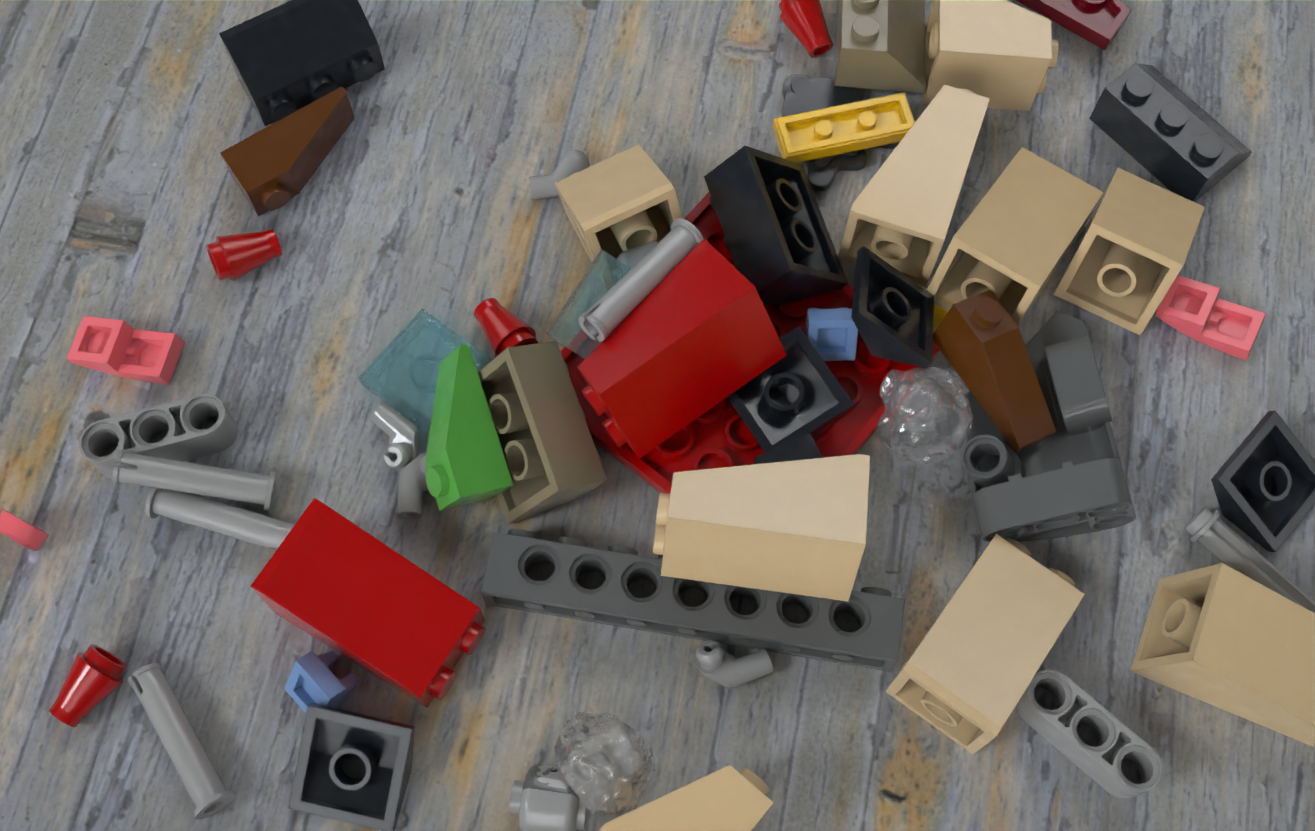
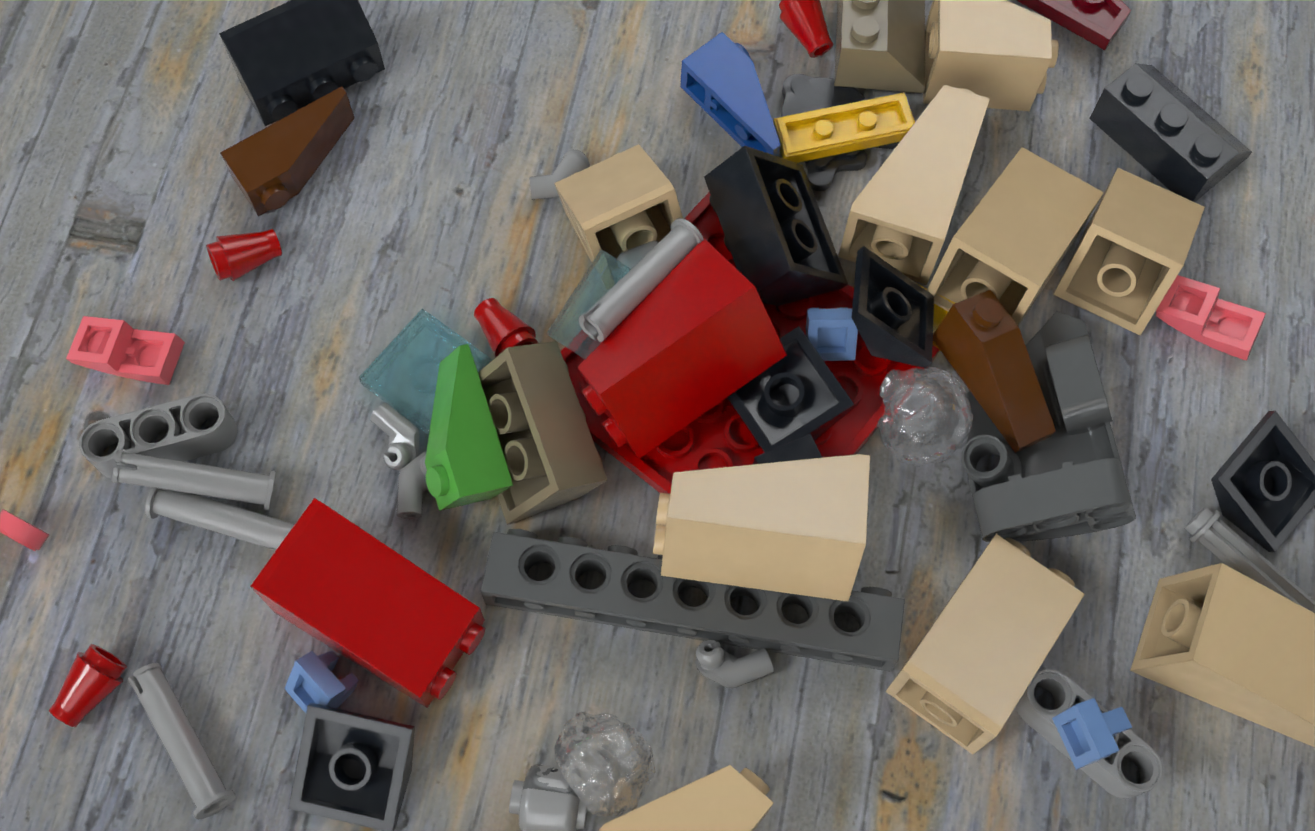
(727, 88): none -> slope
(1090, 732): none -> medium blue tile

